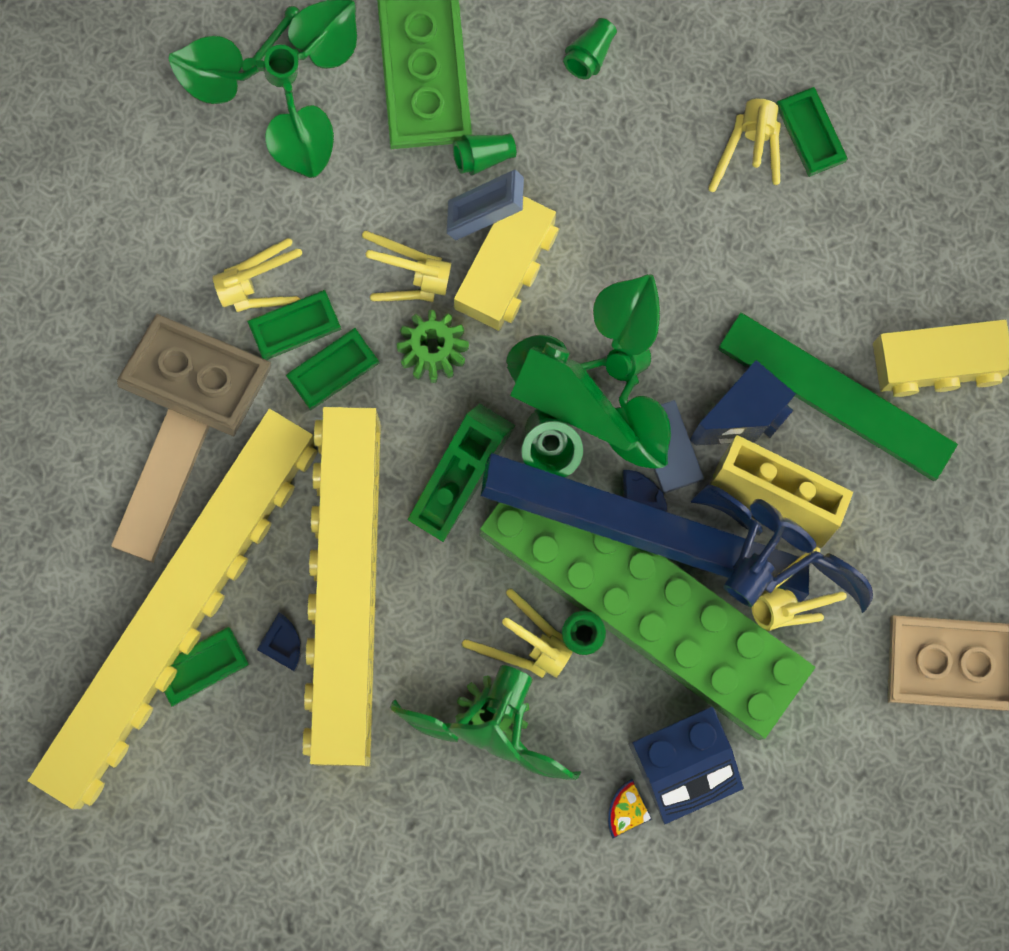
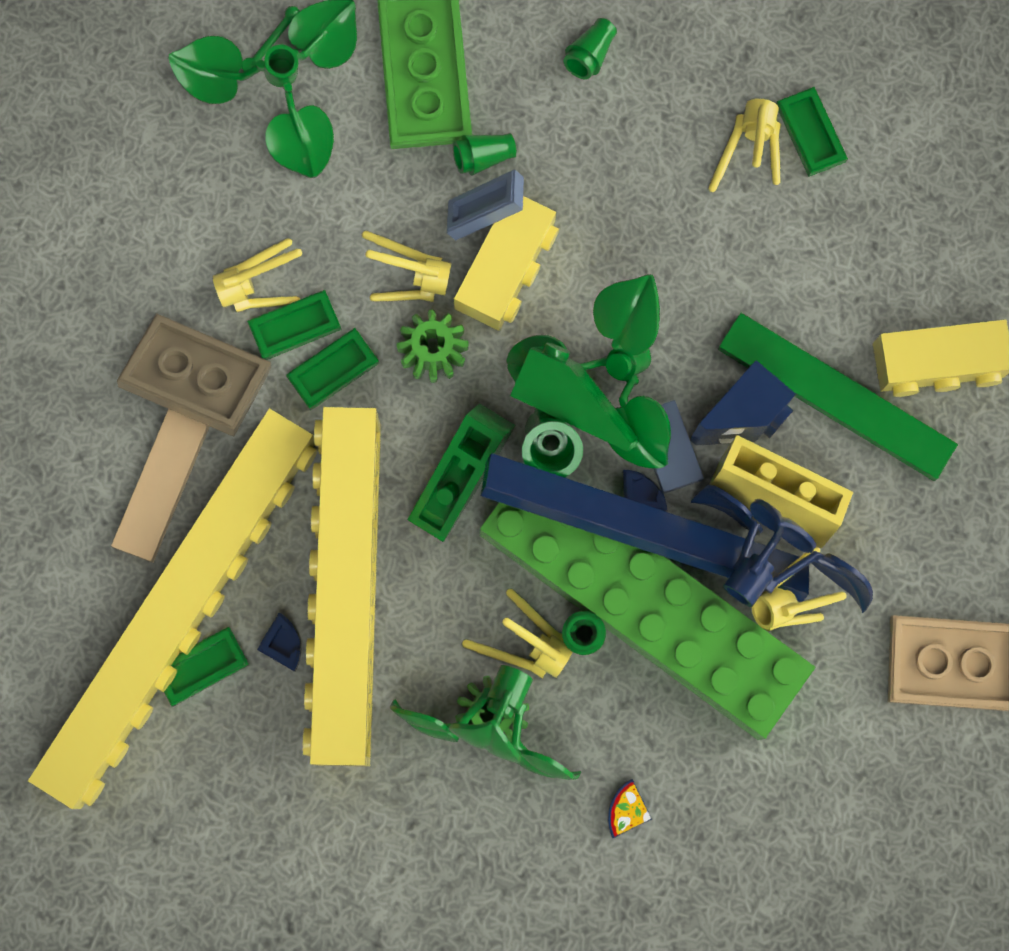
(687, 765): dark blue slope -> none

